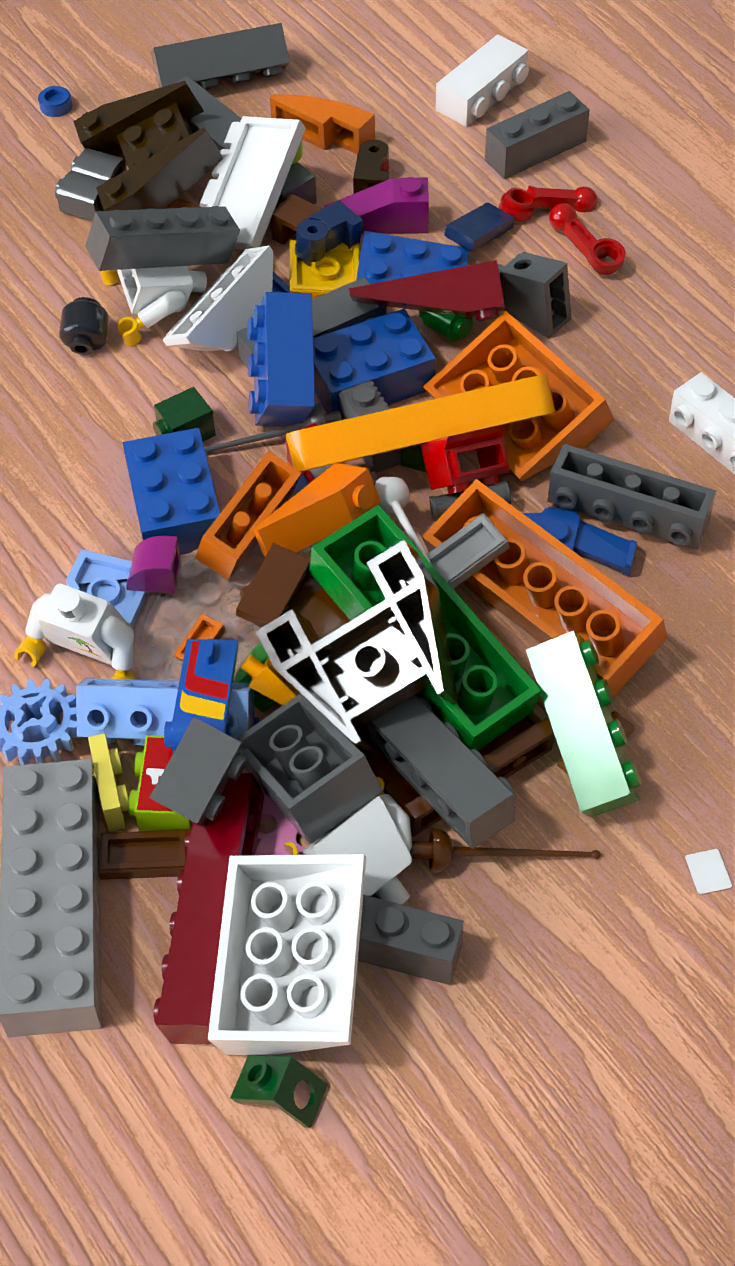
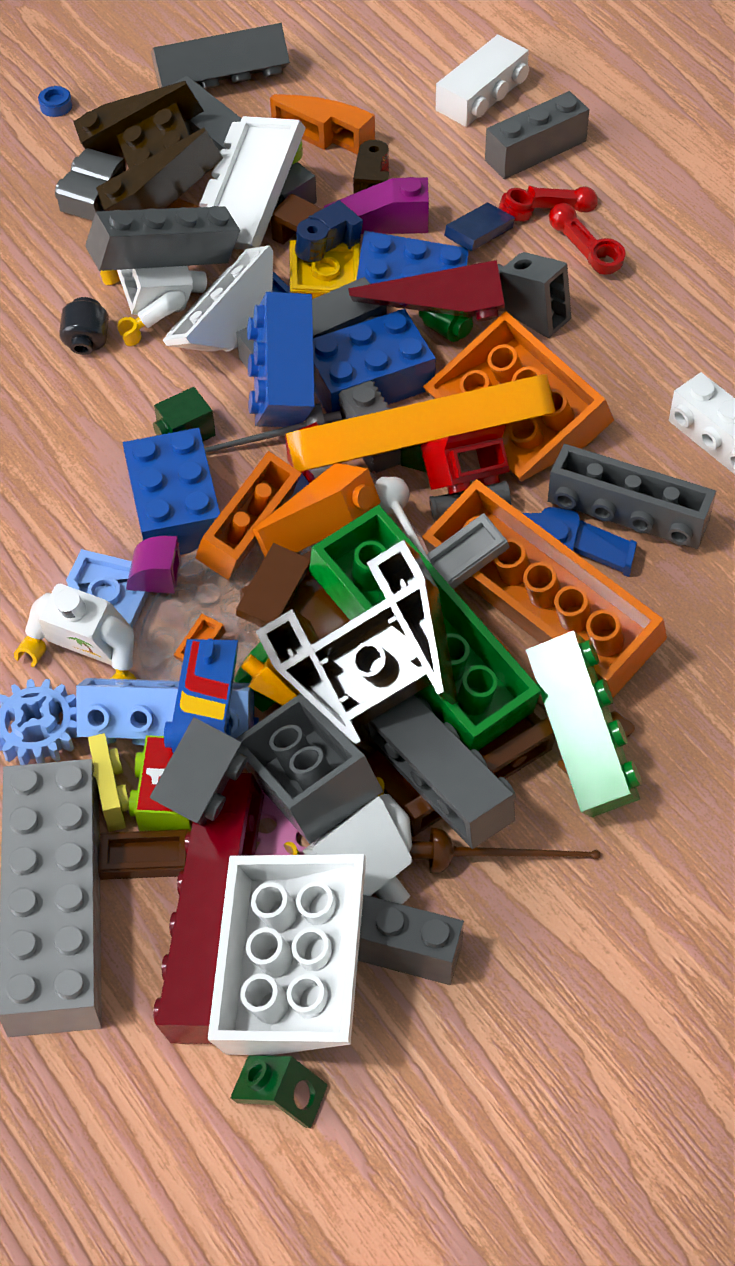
(708, 871): white sticker -> none

